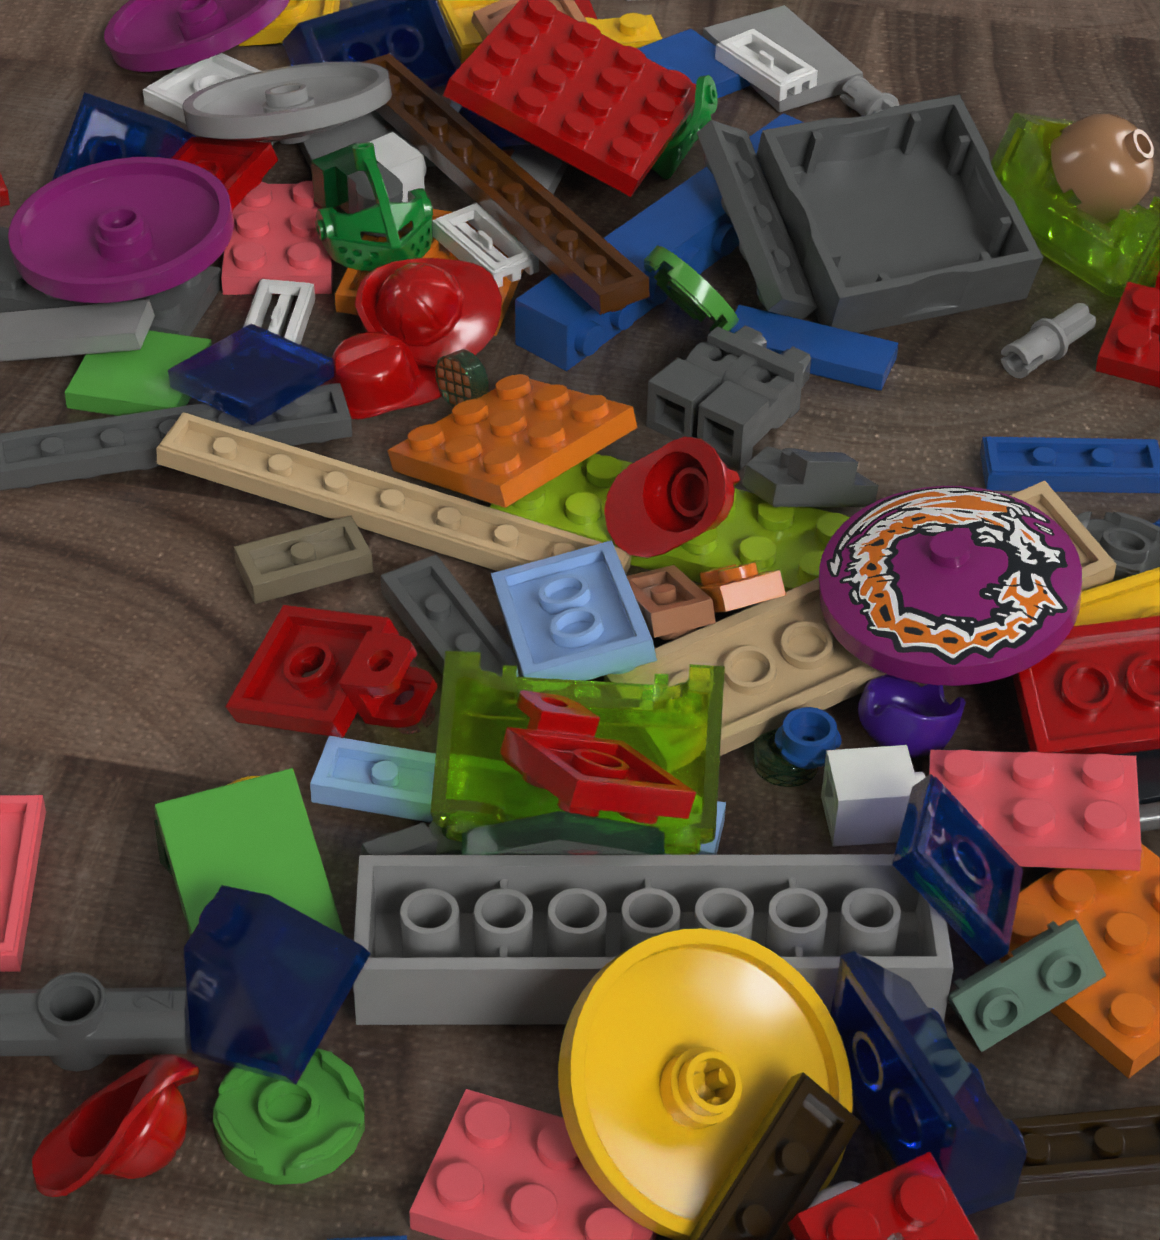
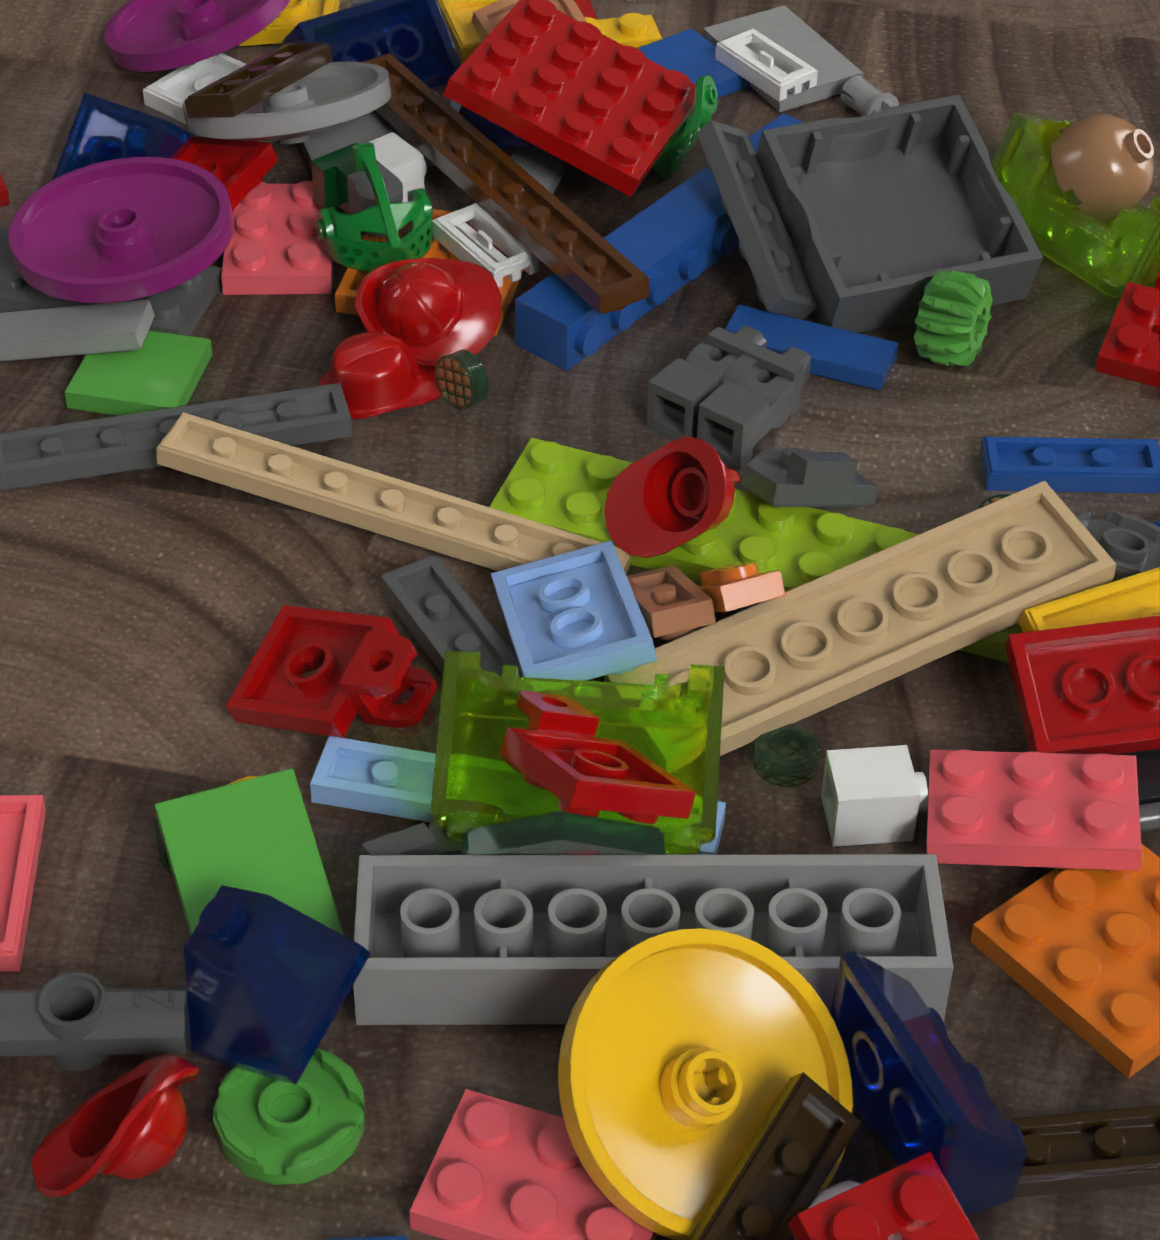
(251, 373): clear blue tile -> none
(258, 80): none -> dark brown tile
(287, 290): white tile -> none
(303, 559): dark tan plate -> none
(511, 439): orange plate -> none
(689, 289): bright green tile -> none
(807, 736): blue plate -> none
(909, 715): dark purple hair -> none
(950, 585): dish -> none
(953, 318): none -> bright green gear
(959, 868): clear blue tile -> none
(1027, 985): sand green hinge -> none
(1047, 340): light grey axle -> none

